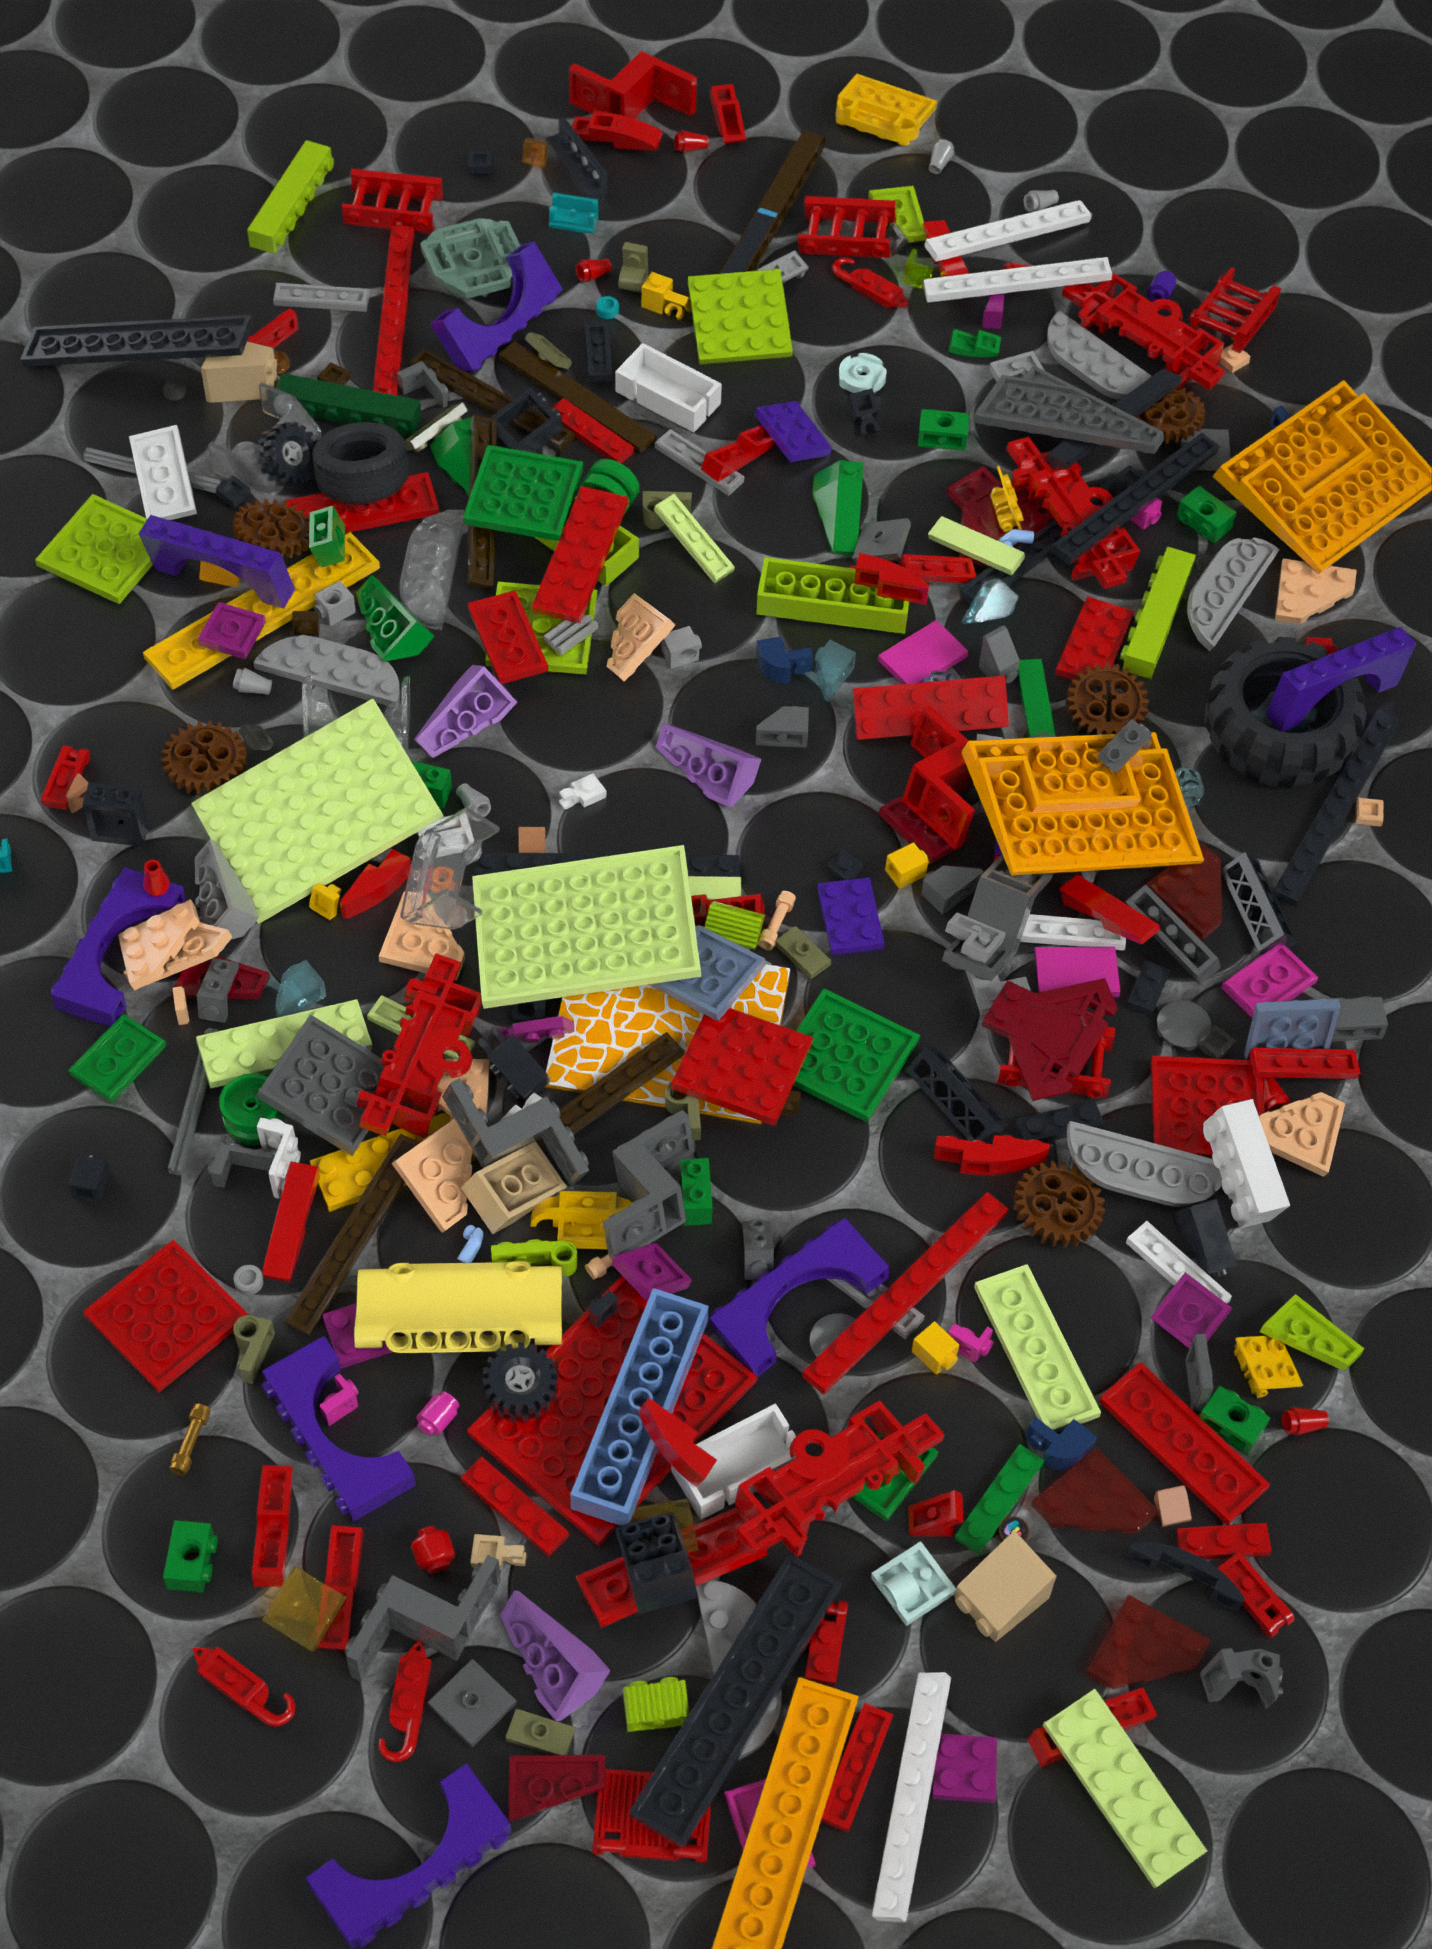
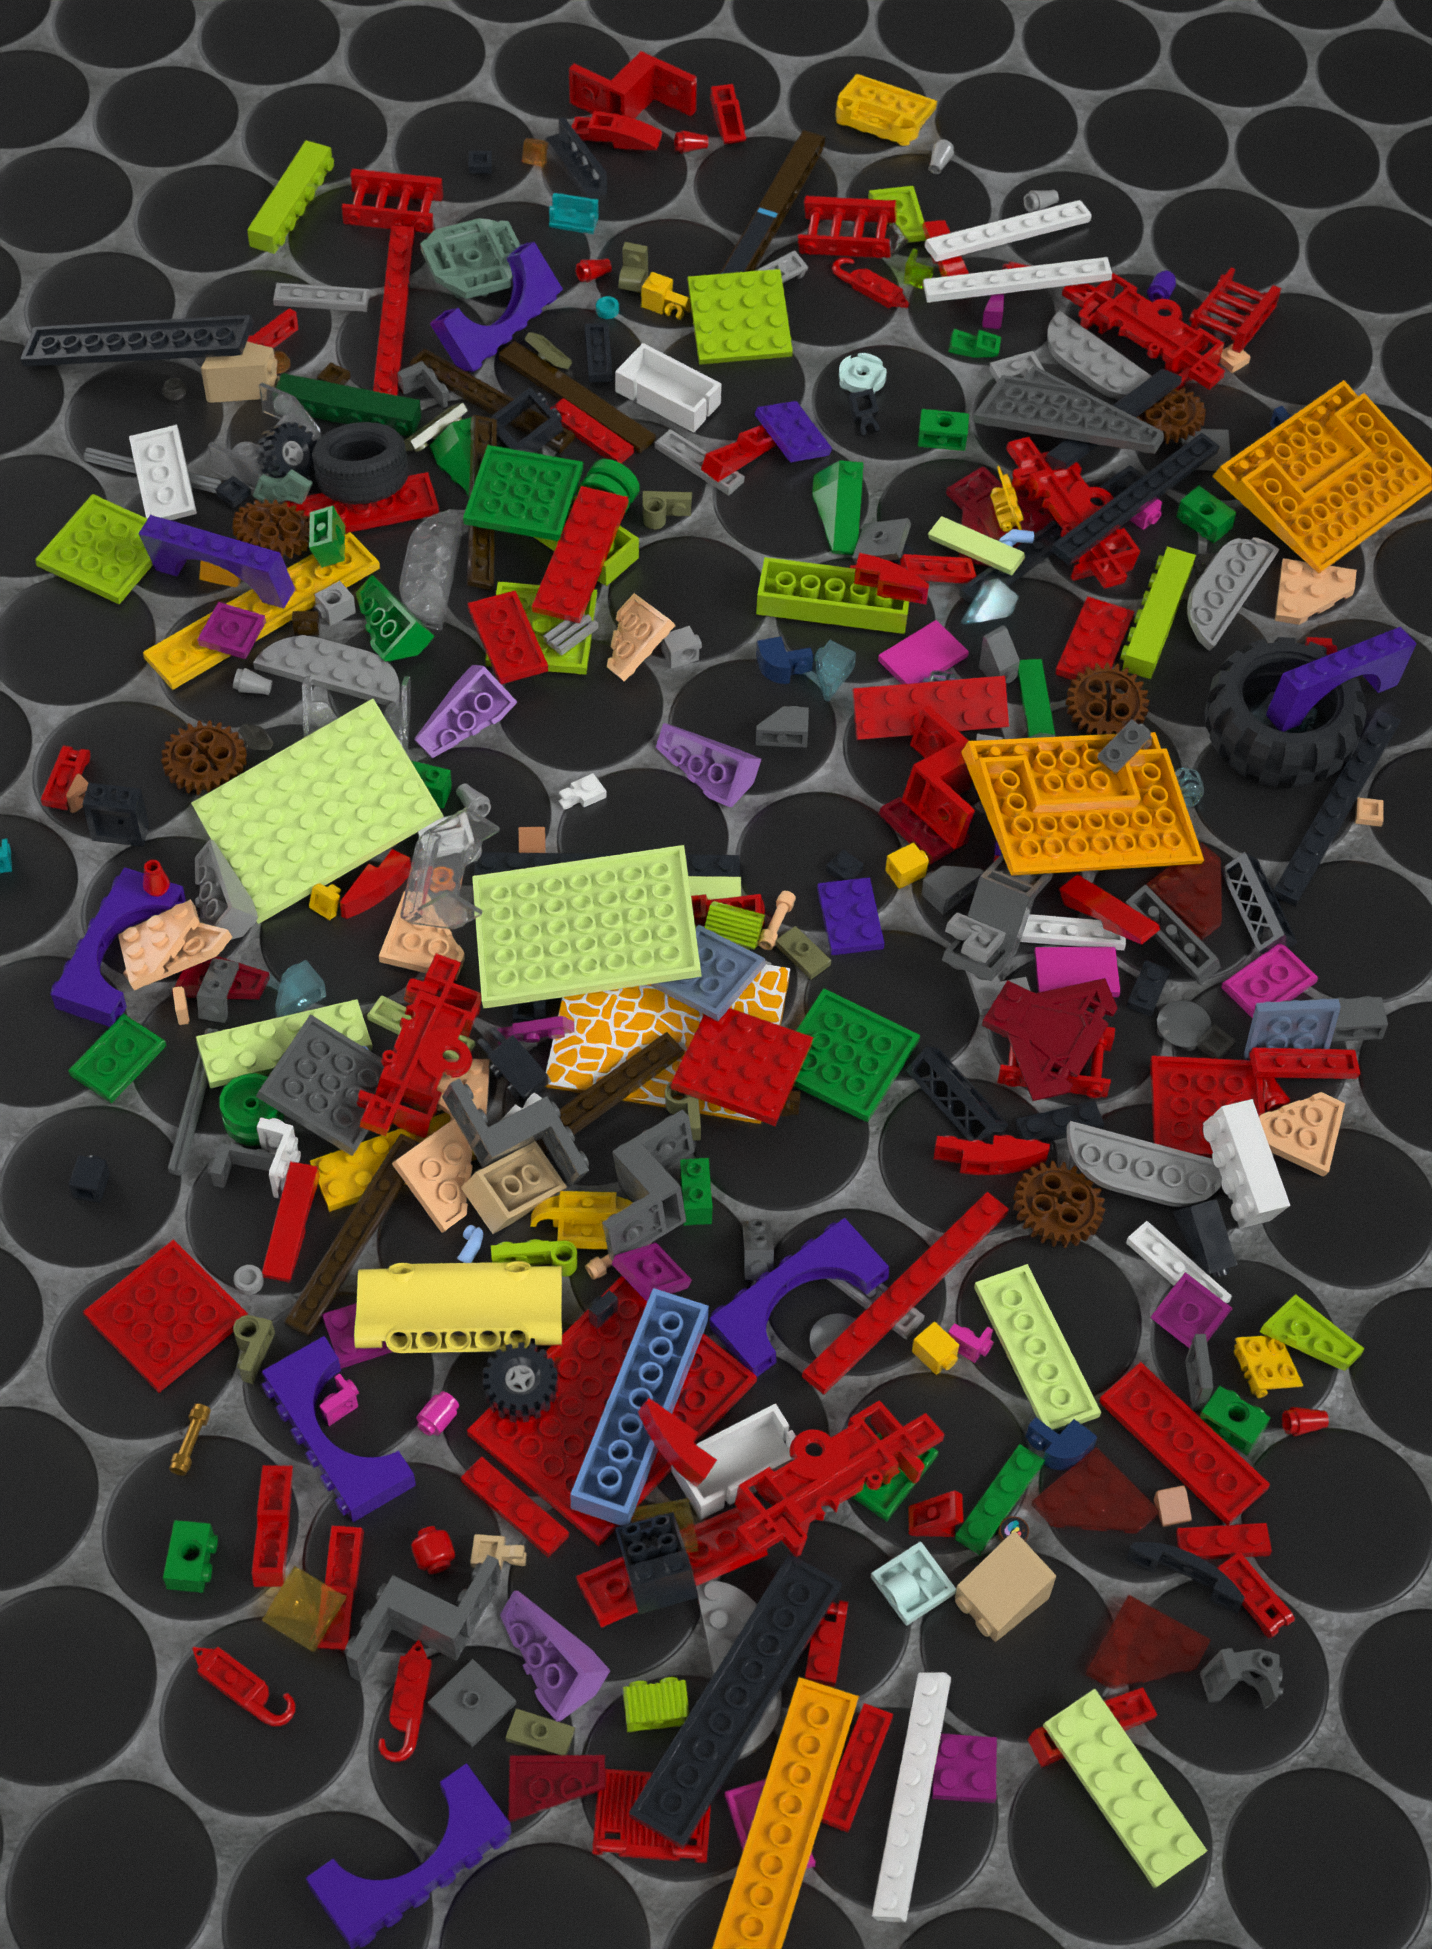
(289, 488): none -> sand green tile
(694, 538): yellowish green tile -> none

